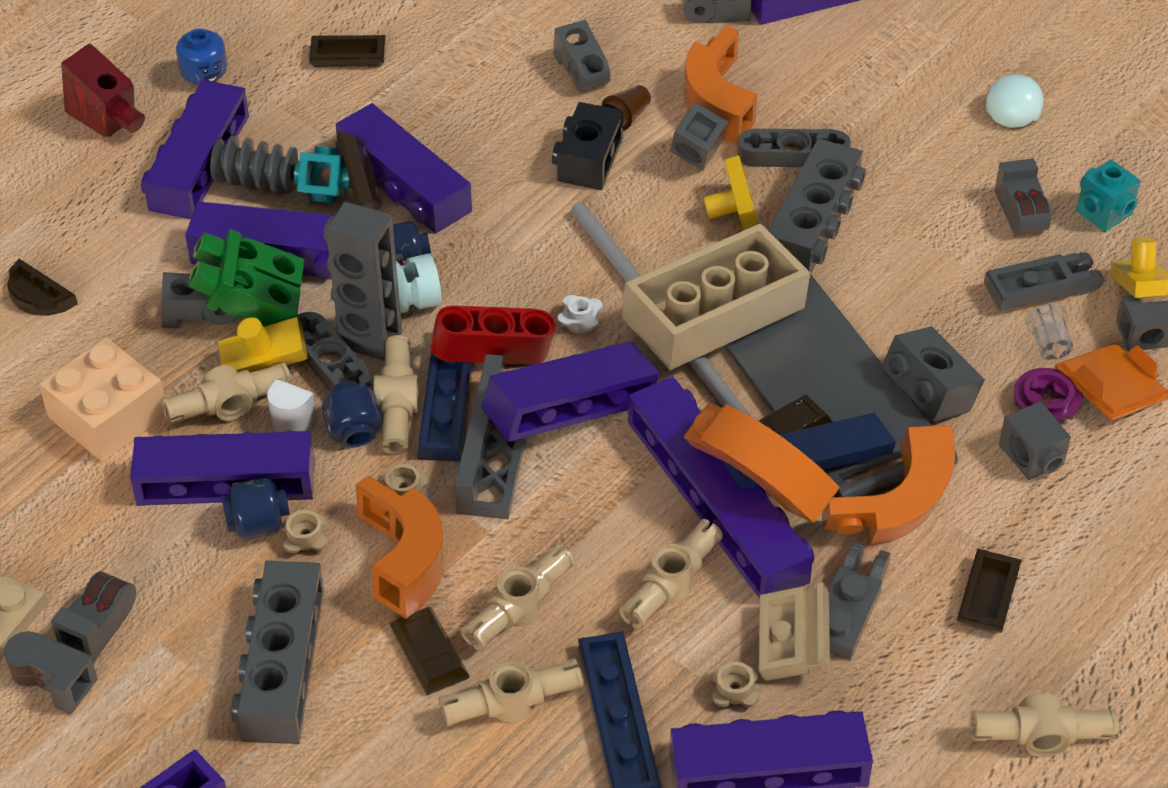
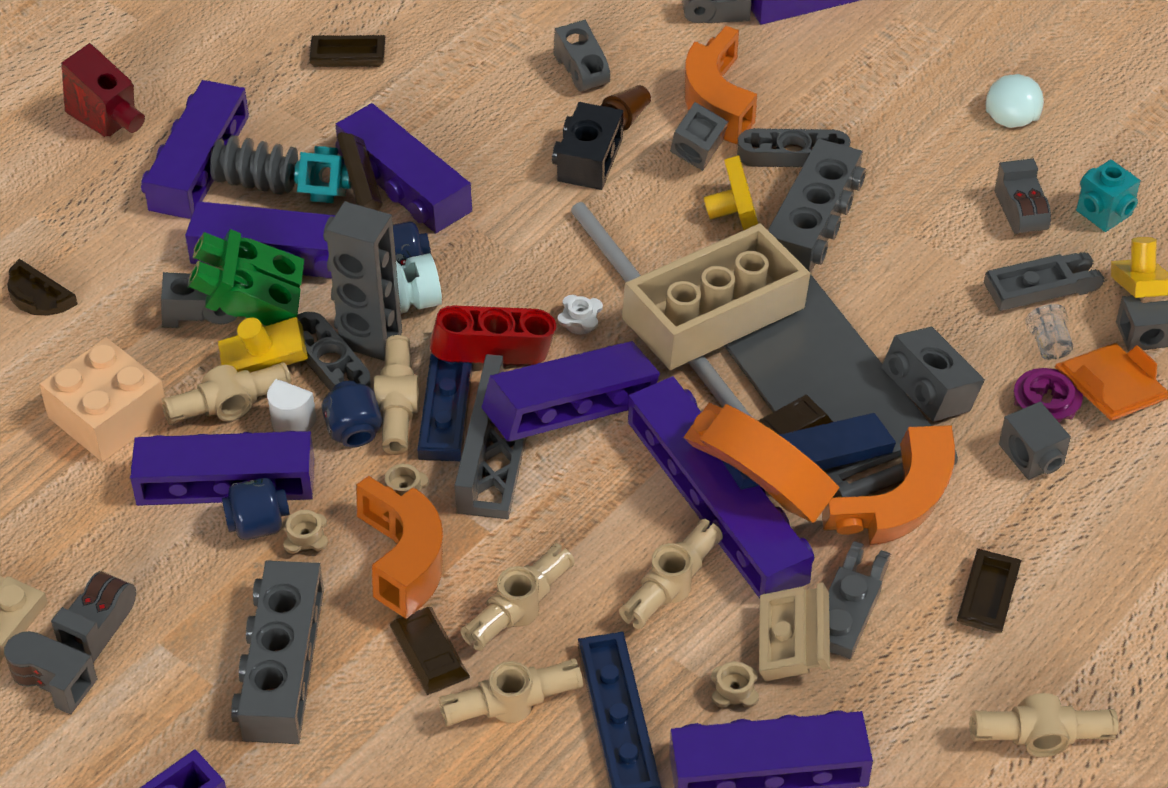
(201, 56): blue head -> none

